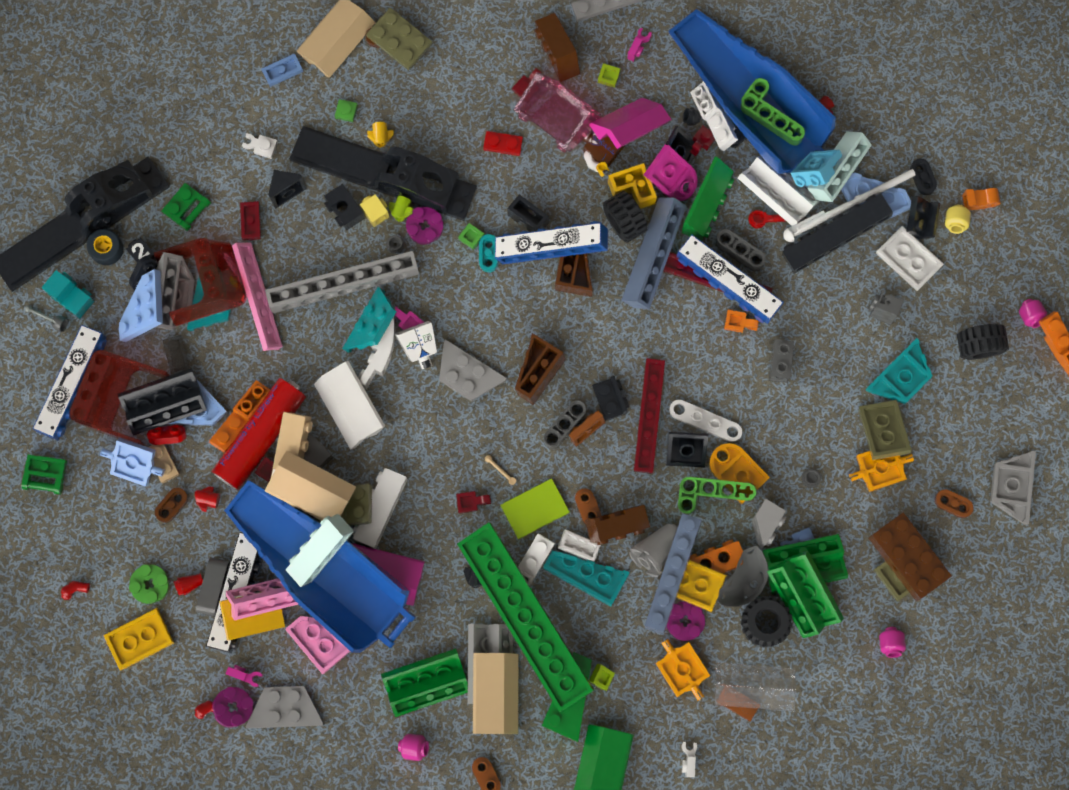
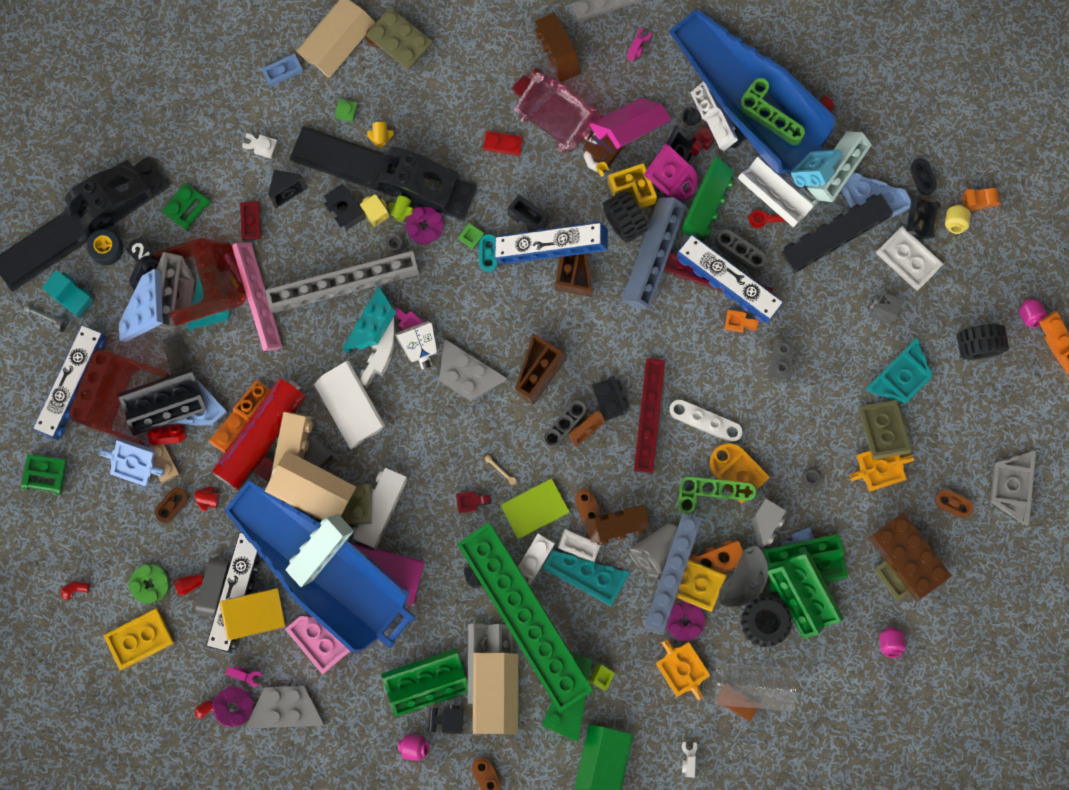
(258, 603): bright pink fence -> none
(451, 721): none -> black brick
(609, 75): lime plate -> none
(686, 449): black slope -> none
(821, 217): white bar -> none

